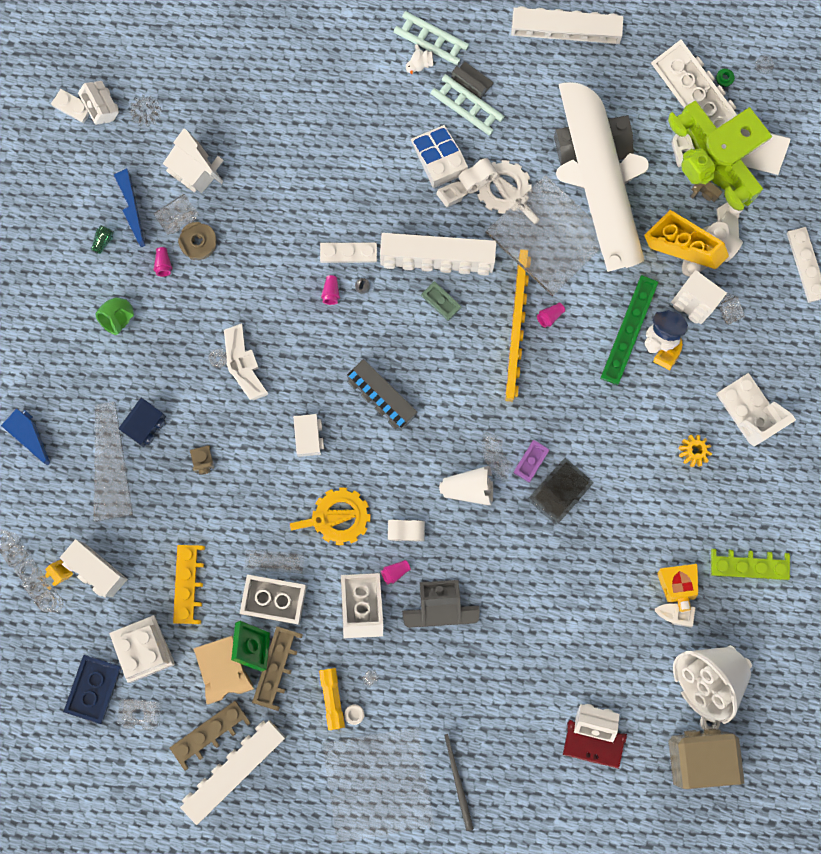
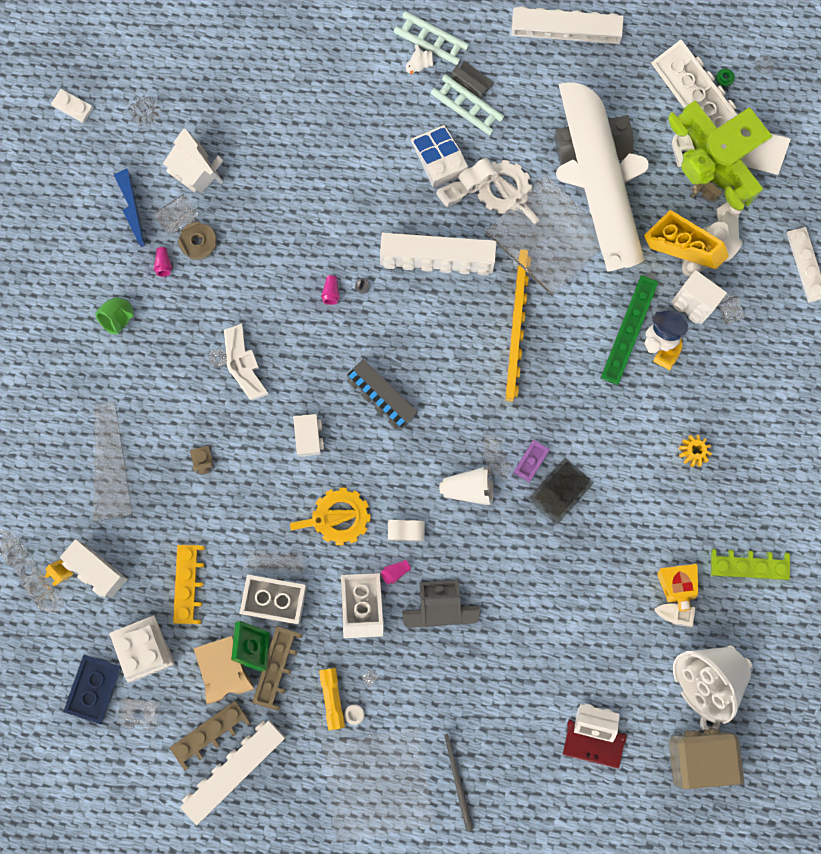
(25, 431): blue slope -> none
(98, 102): white brick -> none
(101, 239): clear green cone -> none
(142, 423): dark blue slope -> none
(348, 252): white plate -> none
(441, 301): sand green plate -> none
(549, 315): dark pink cone -> none
(752, 410): white bracket -> none

